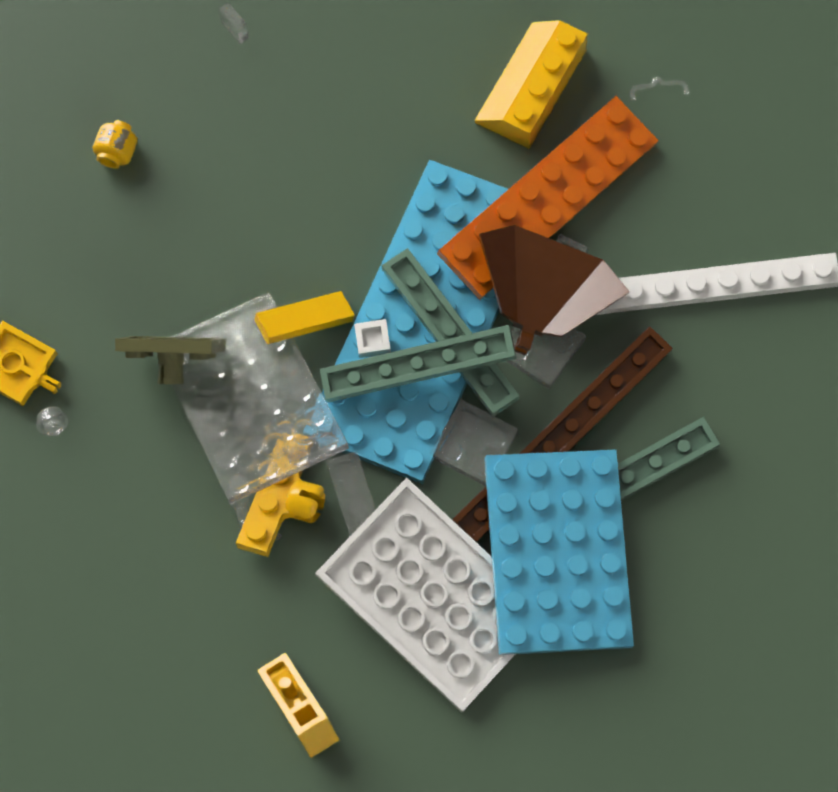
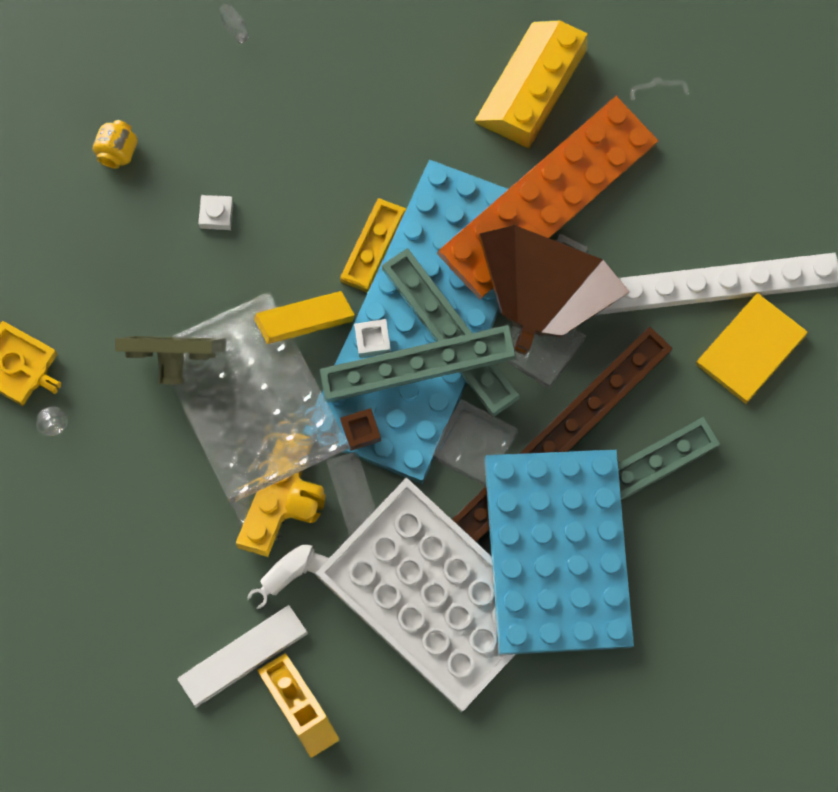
(215, 212): none -> white plate
(242, 656): none -> white tile
(287, 569): none -> white arm
(360, 429): none -> reddish brown plate
(372, 245): none -> yellow tile
(751, 348): none -> yellow tile

